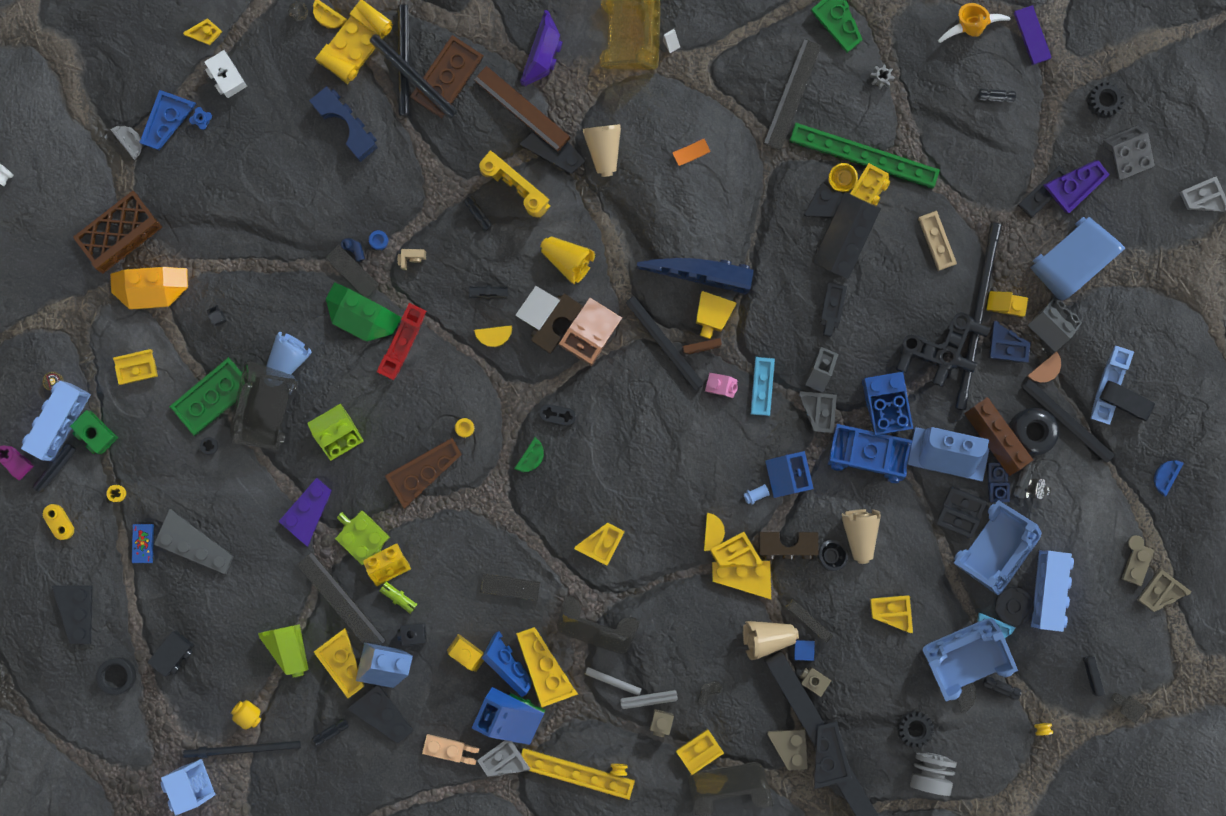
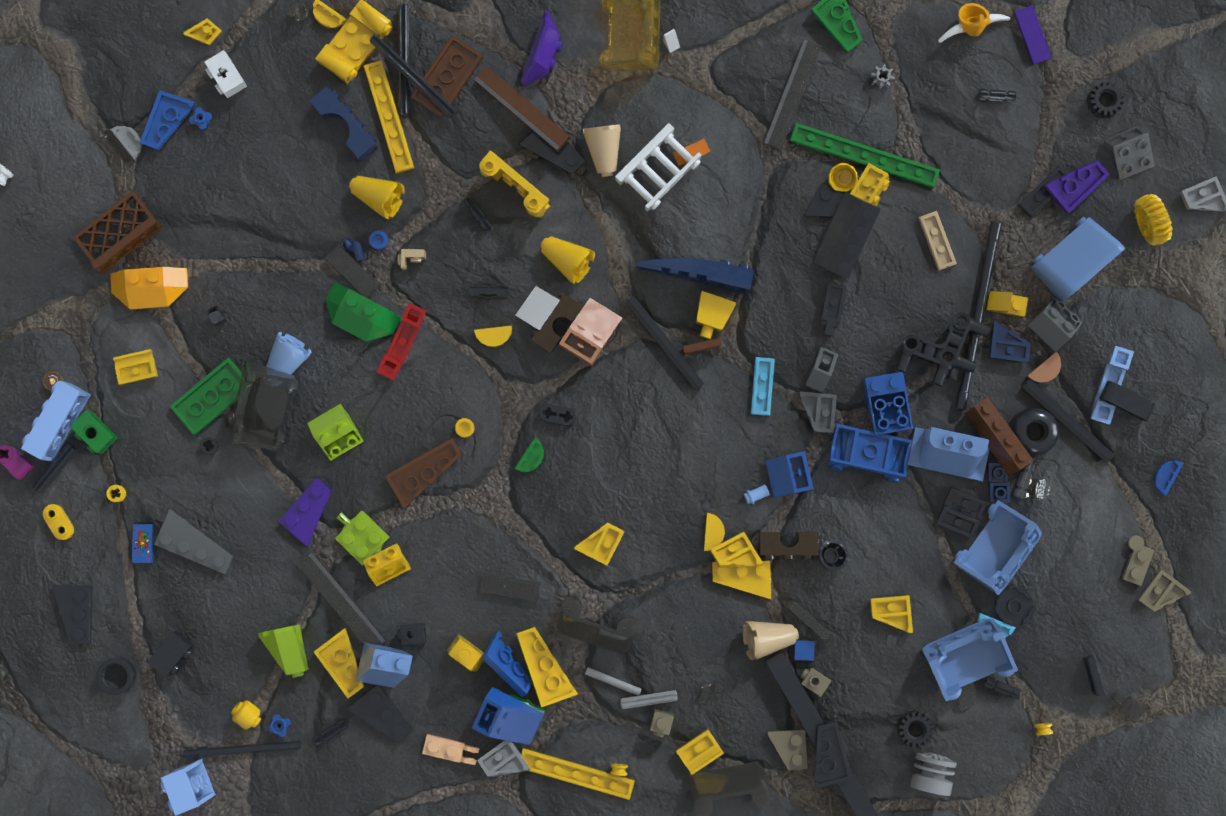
(273, 728): none -> blue plate
(378, 194): none -> yellow cone
(389, 117): none -> yellow tile
(398, 597): lime pin -> none
(652, 149): none -> white fence
(721, 385): bright pink bracket -> none
(861, 533): tan cone -> none
(1052, 590): light blue brick -> none
(1153, 219): none -> yellow gear

